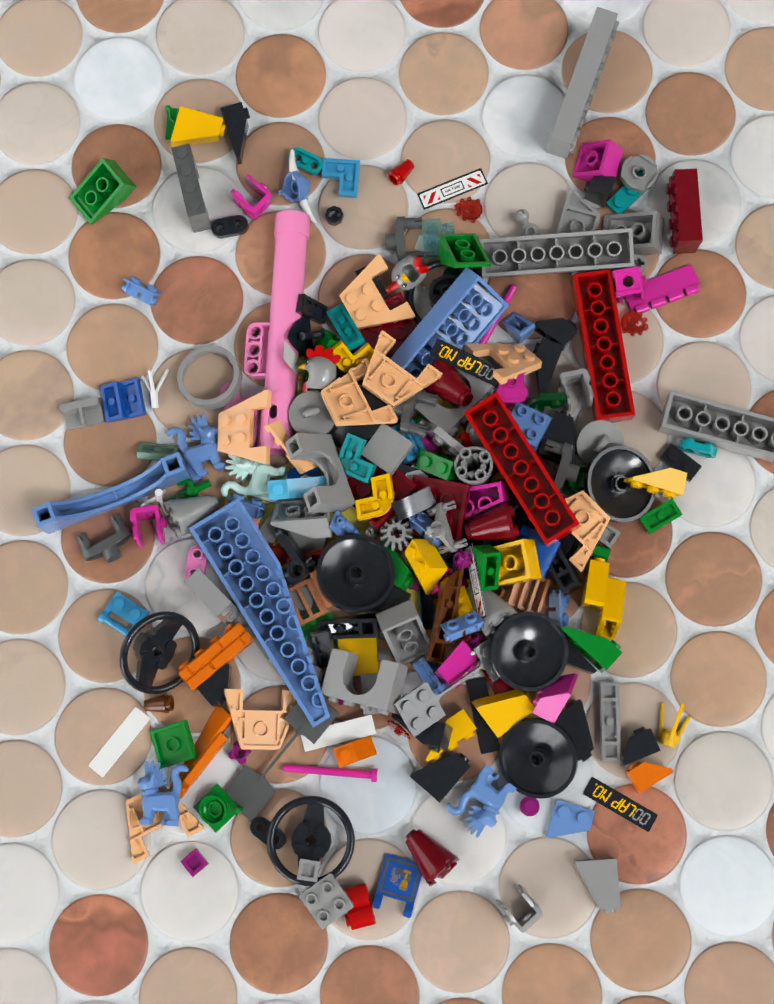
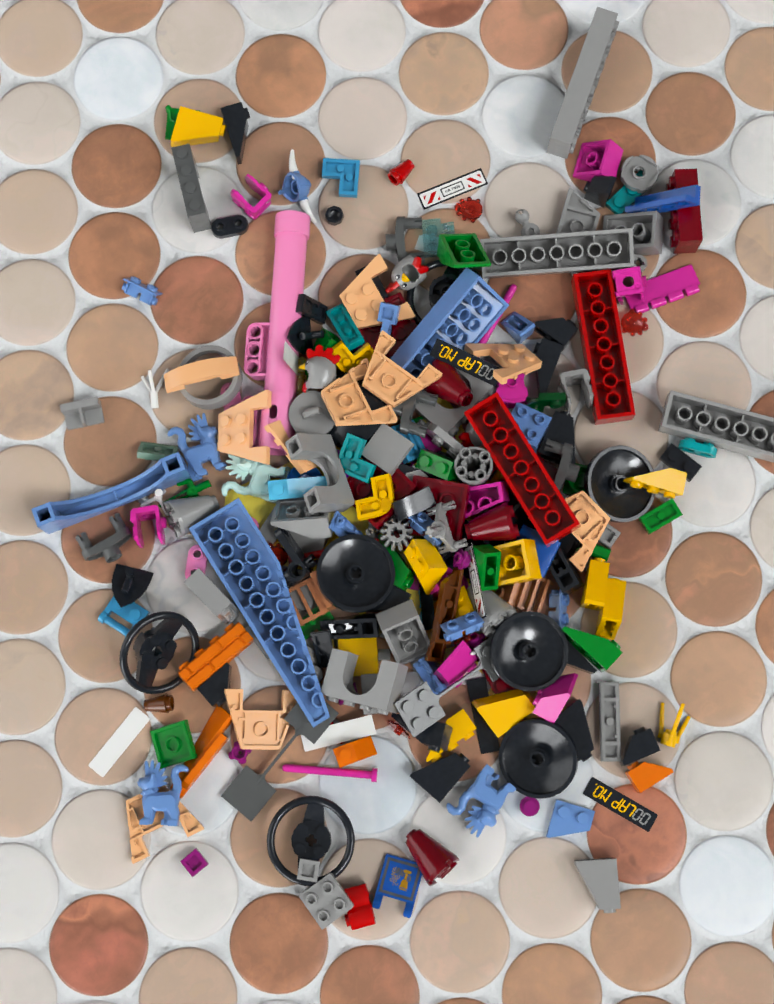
(102, 190): green slope -> none
(123, 400): blue slope -> none
(129, 584): none -> black shield
(200, 371): none -> light nougat slope
(217, 808): green hat -> none
(254, 506): medium blue hinge -> none
(262, 835): black plate -> none
(307, 160): teal plate -> none
(388, 315): none -> medium blue plate
(528, 918): light grey piece -> none
(596, 437): light grey shield -> none
(667, 200): none -> blue fence

